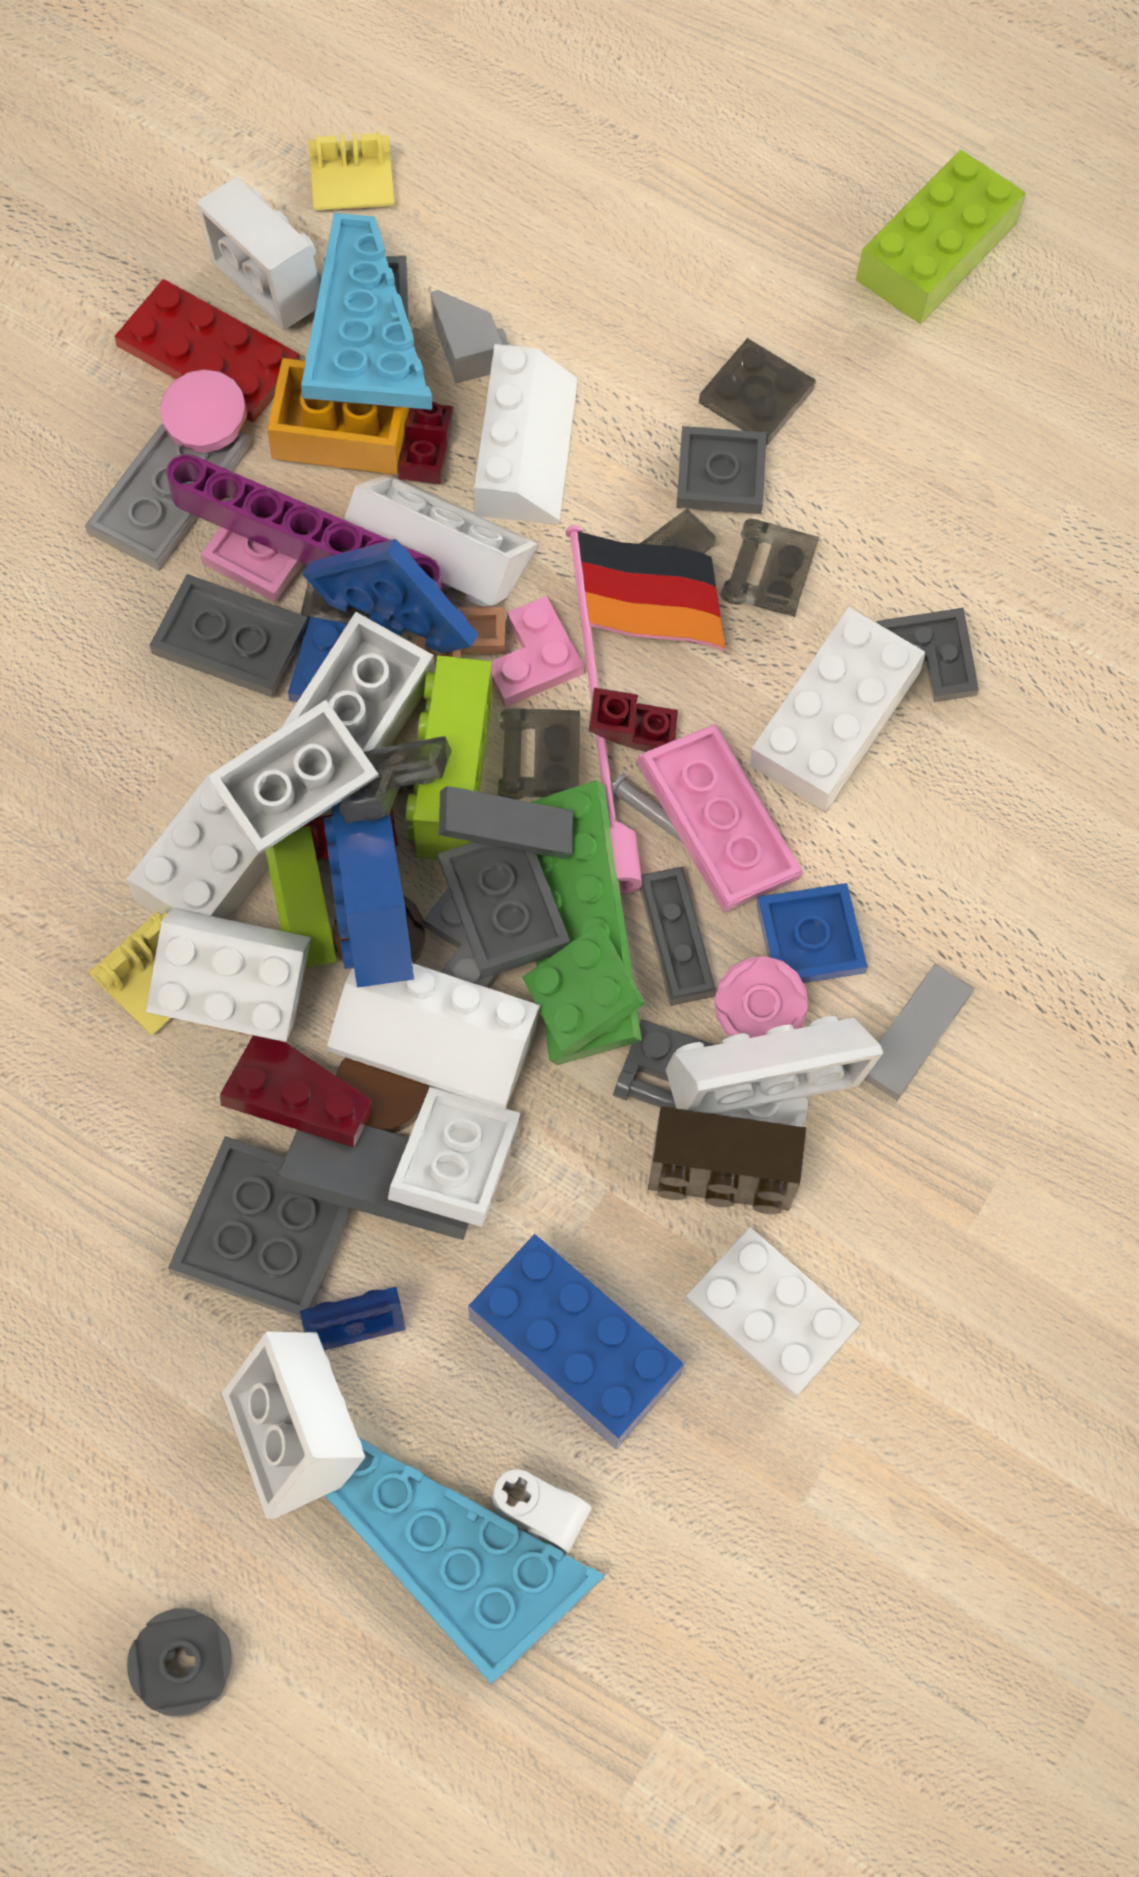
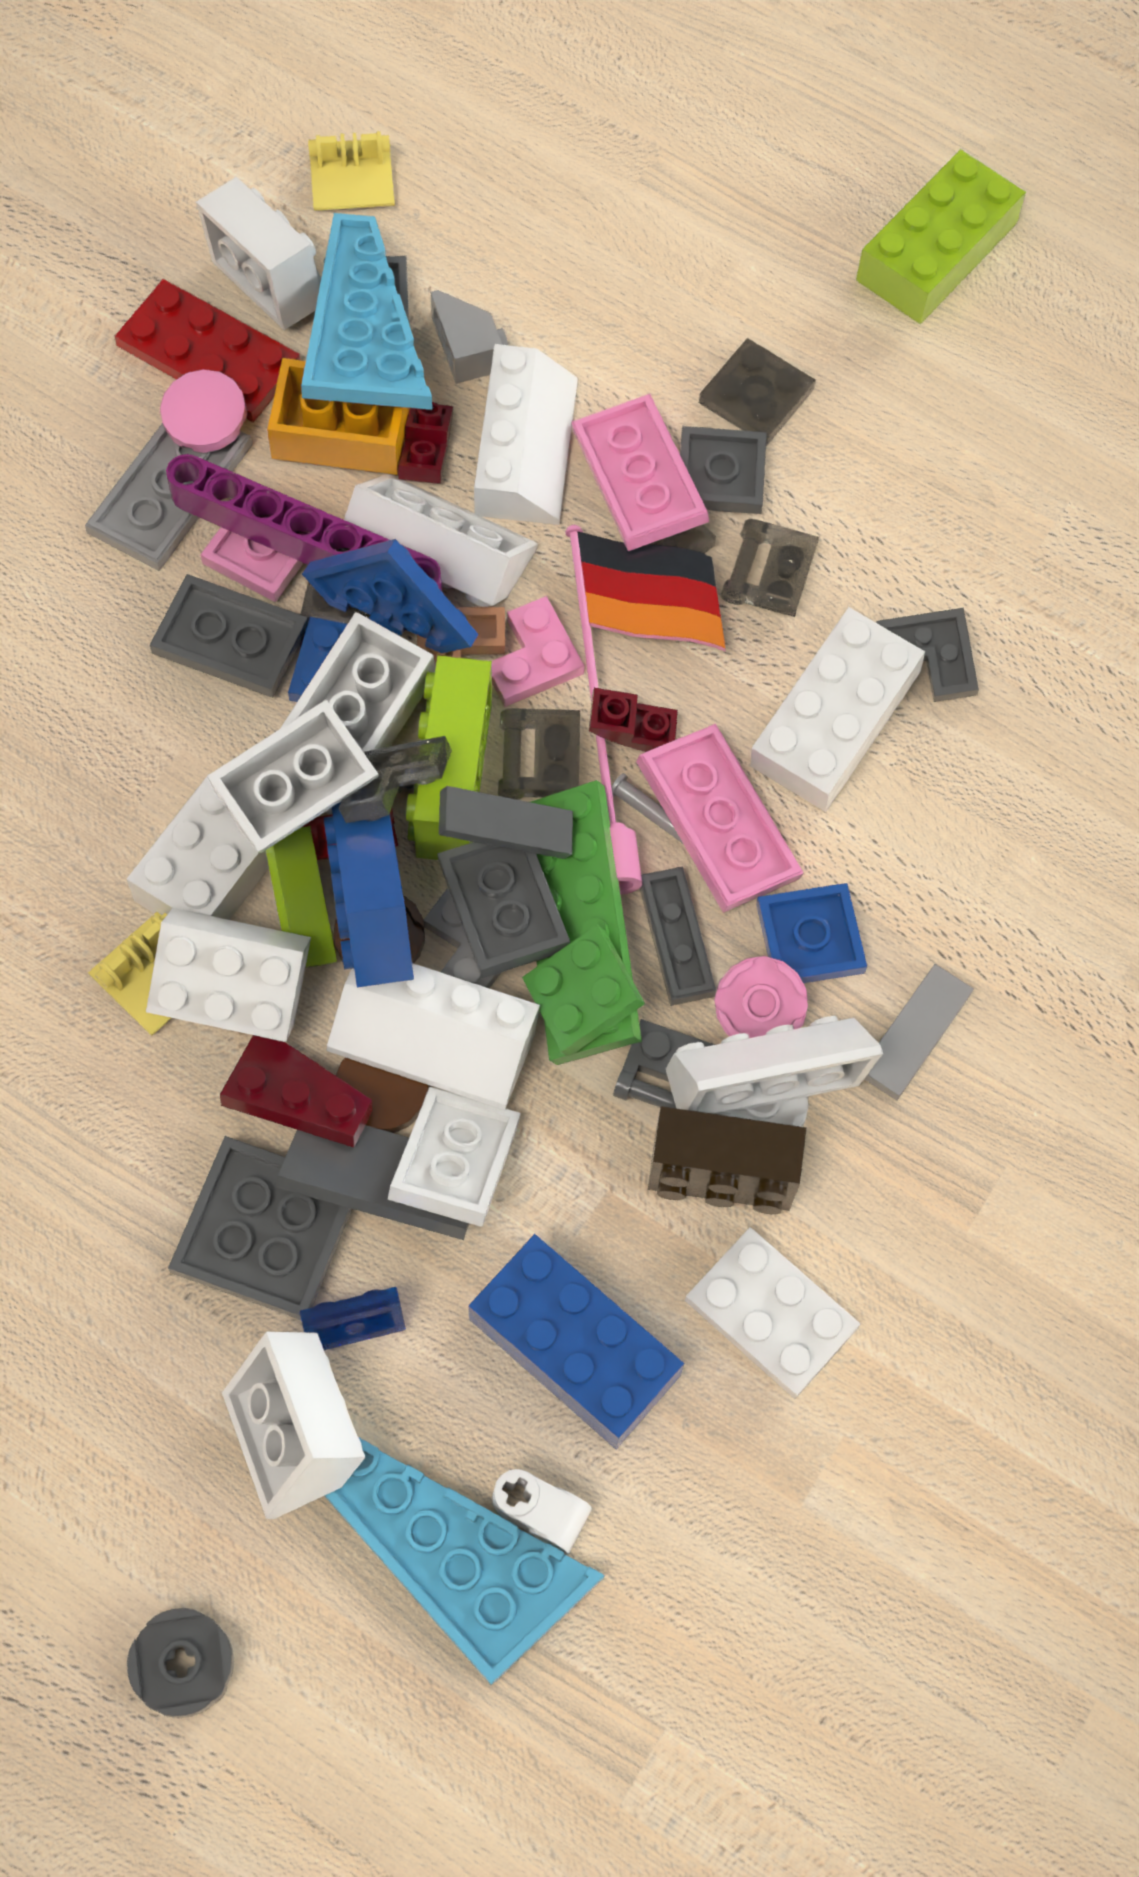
(639, 472): none -> bright pink tile

